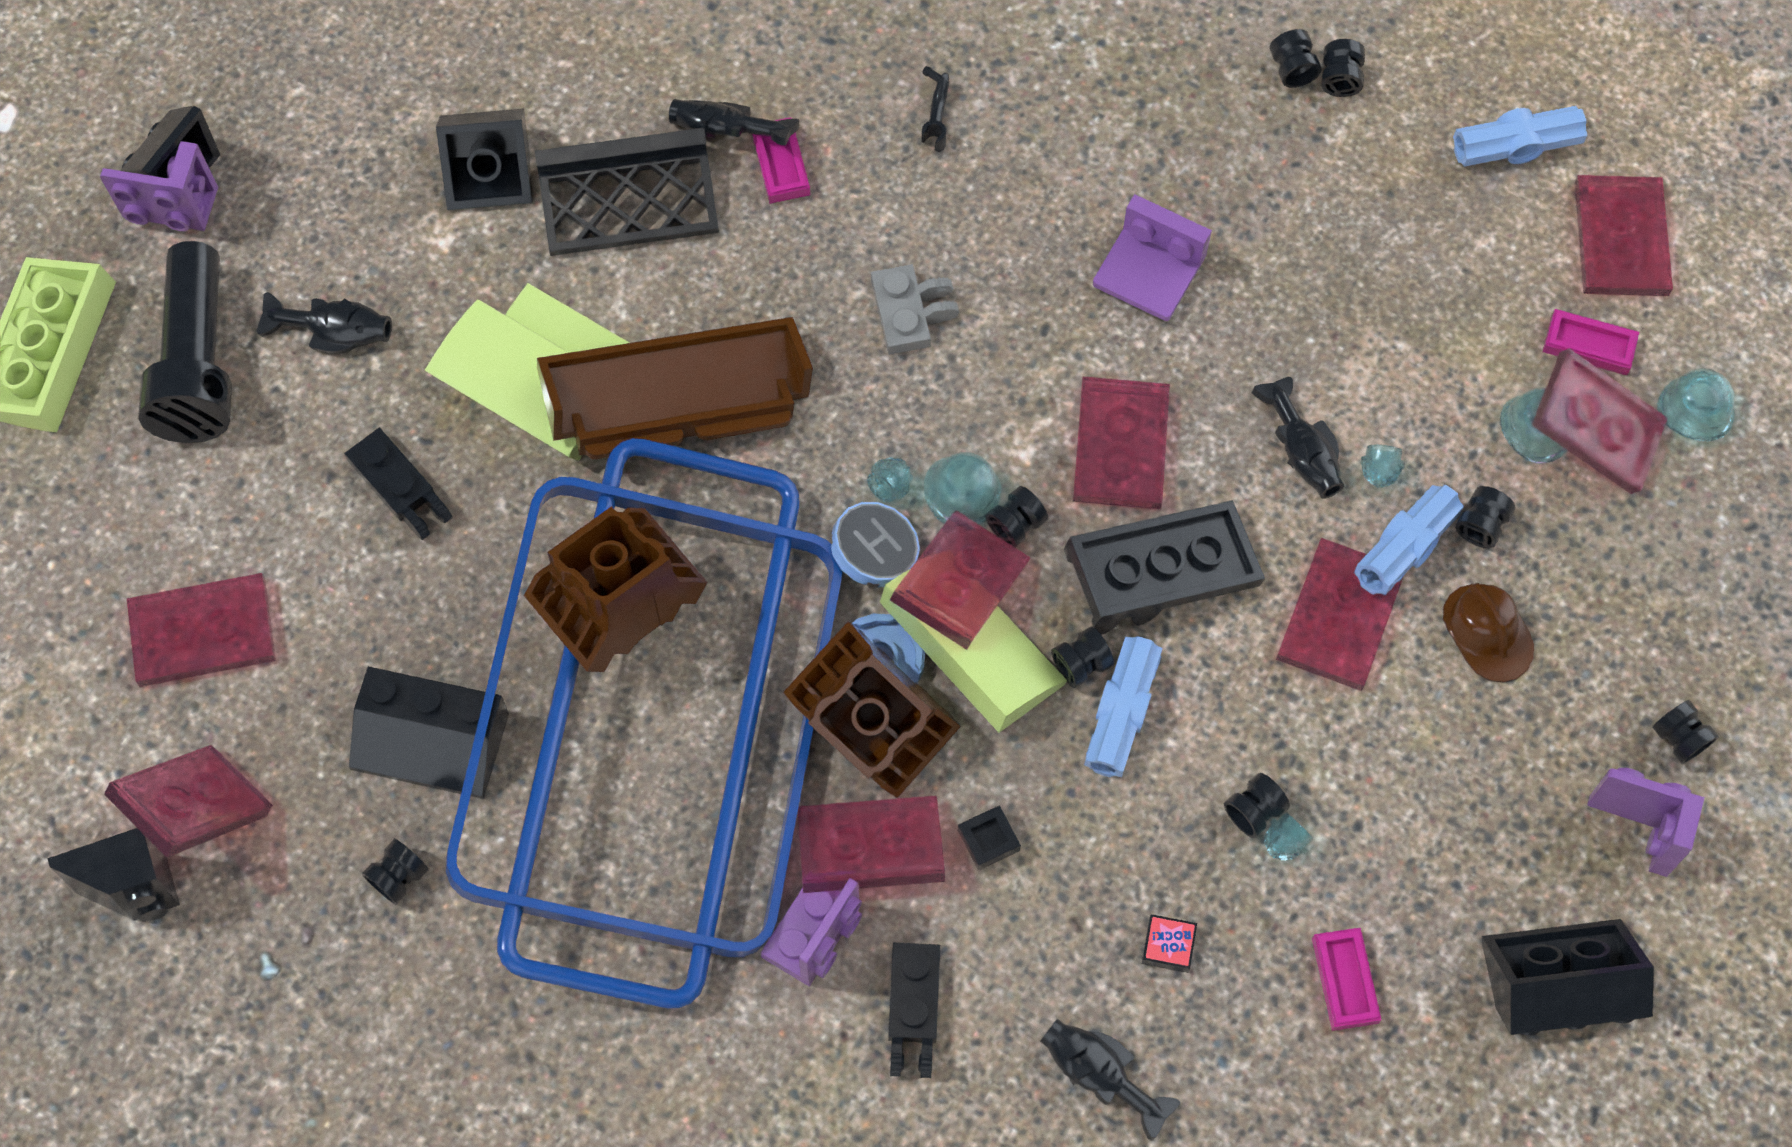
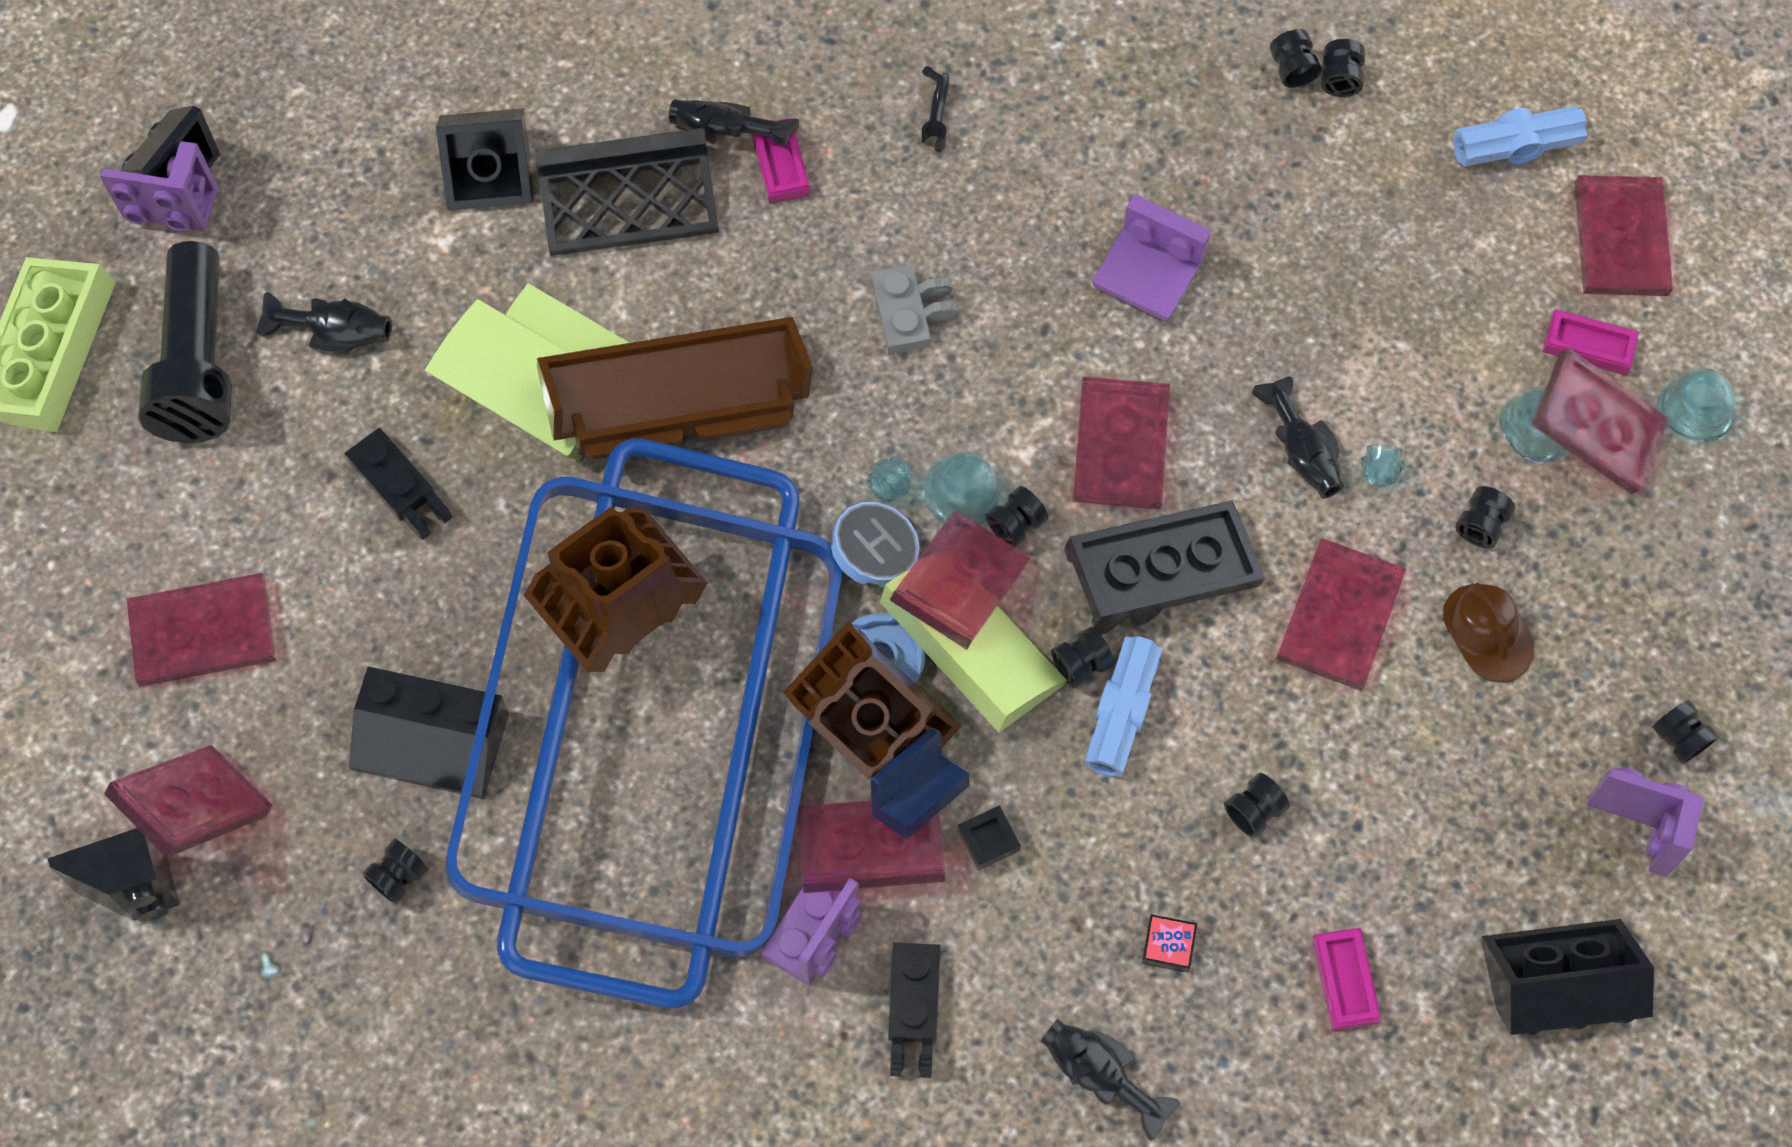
(916, 785): none -> dark blue panel
(1286, 838): clear light blue plate -> none
(1409, 539): light blue piece -> none

